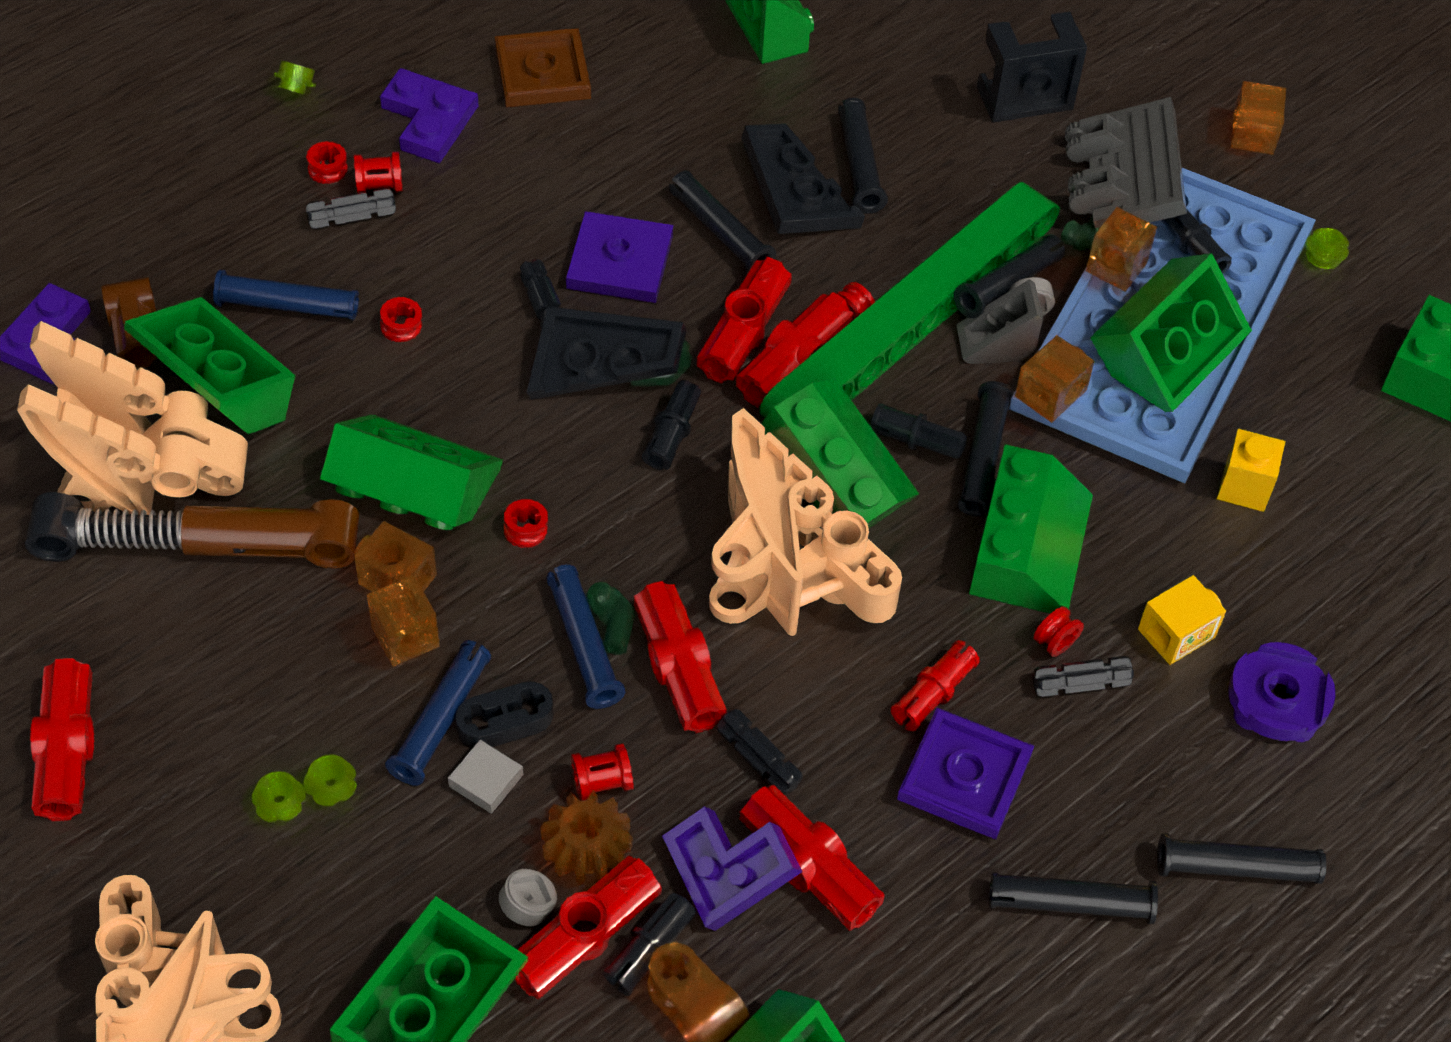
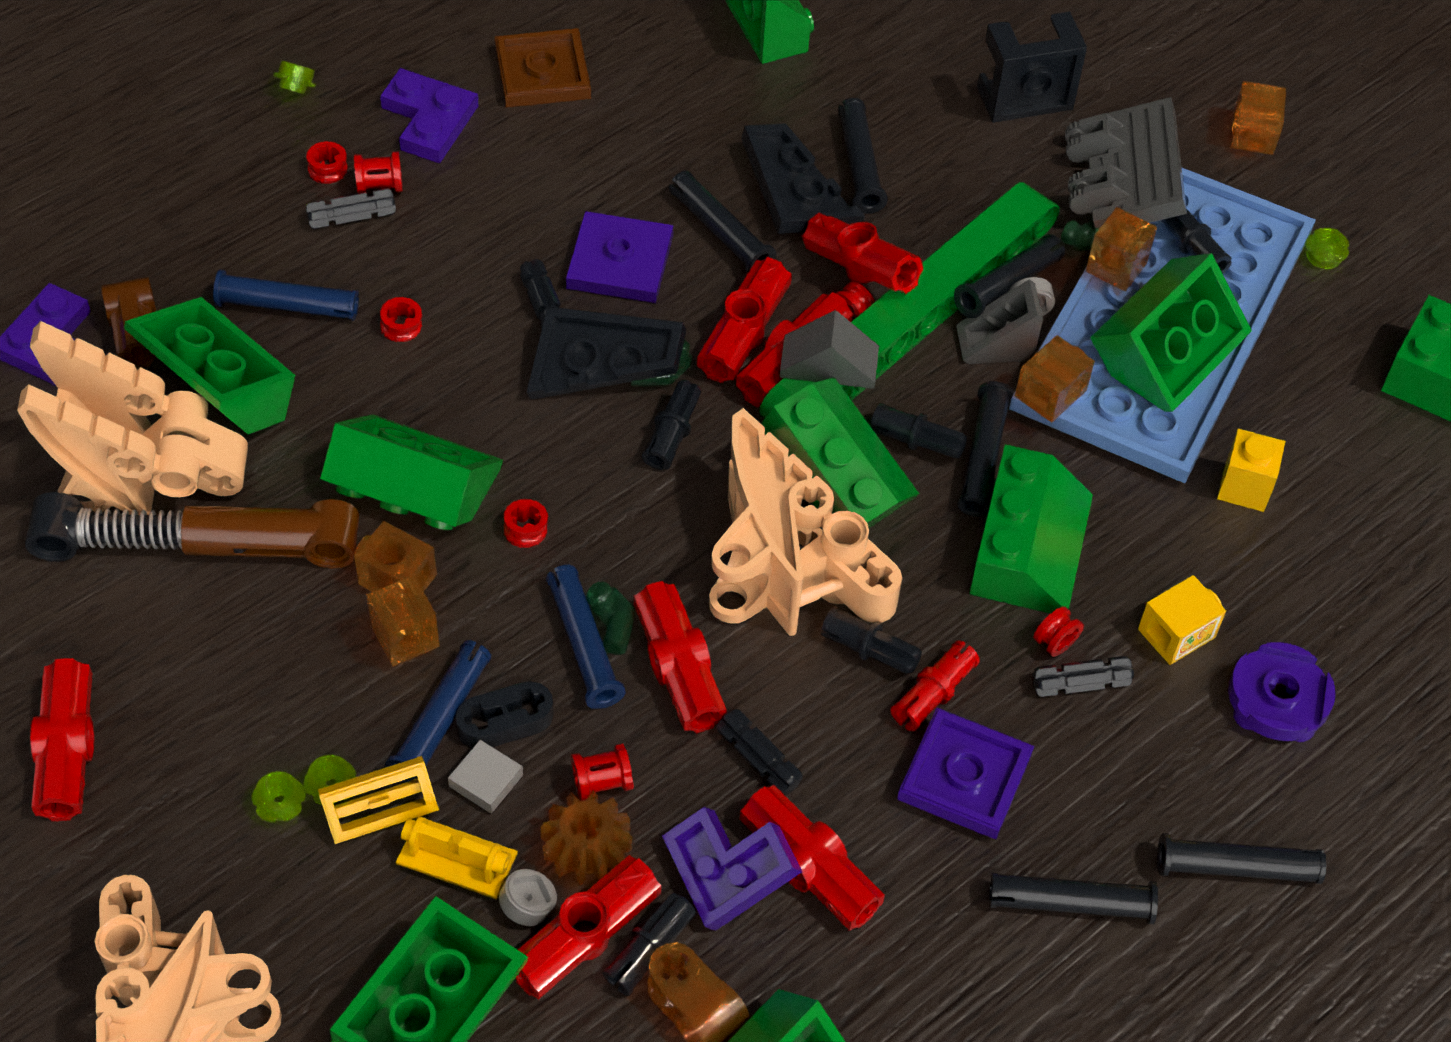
(373, 781): none -> yellow tile
(455, 856): none -> yellow hinge
(830, 350): none -> dark grey slope
(863, 253): none -> red piece
(870, 640): none -> black axle

